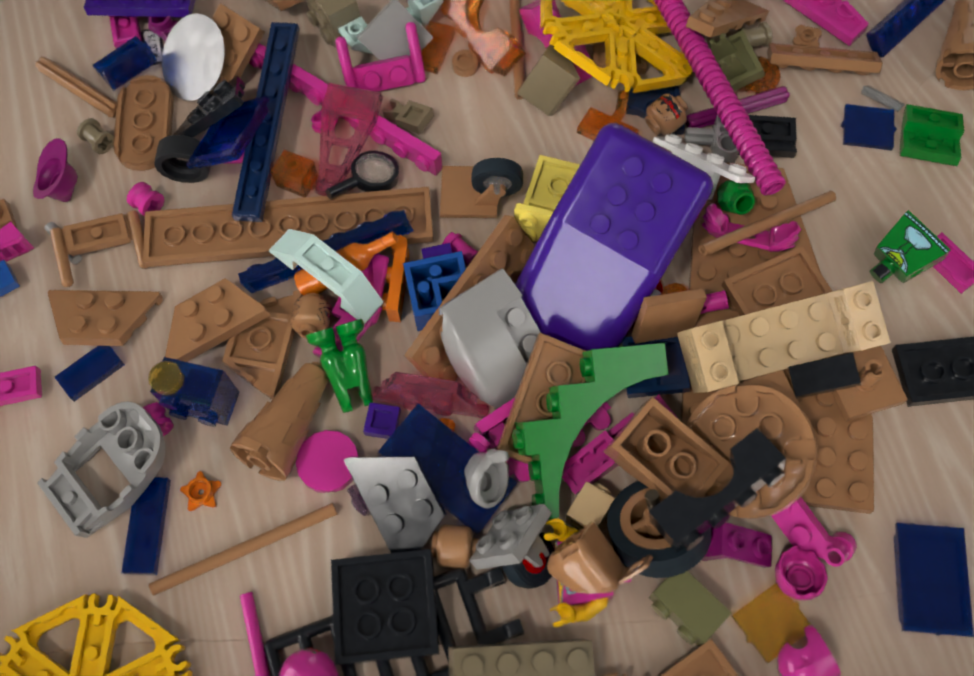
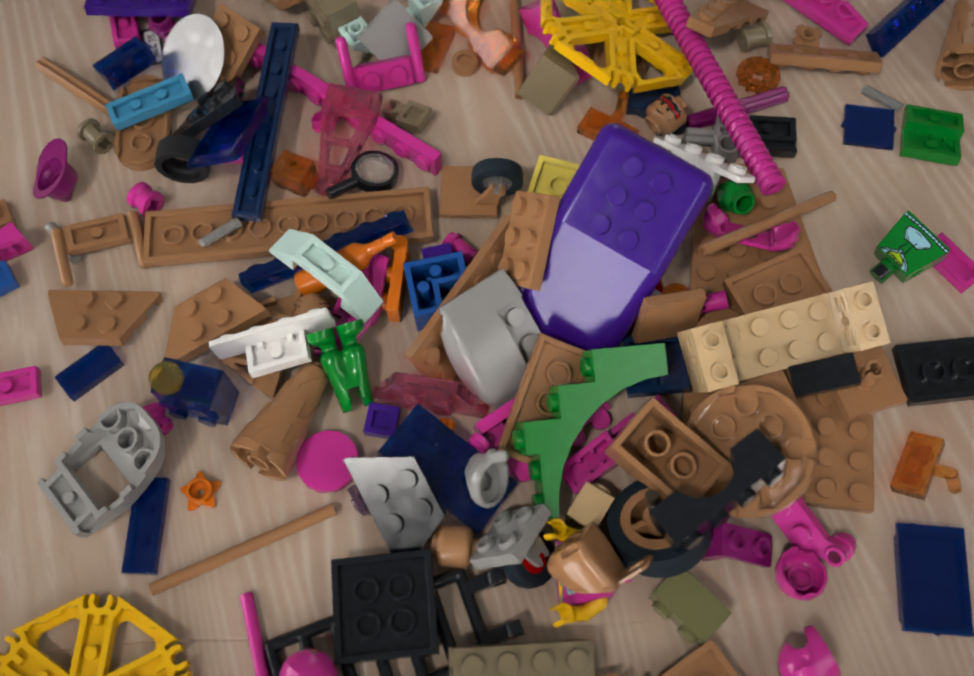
(149, 102): none -> dark azure plate
(220, 232): none -> light grey piece
(275, 344): none -> white bracket
(529, 238): none -> medium nougat plate
(737, 59): olive plate -> none
(771, 622): clear yellow piece -> none
(920, 465): none -> clear orange plate

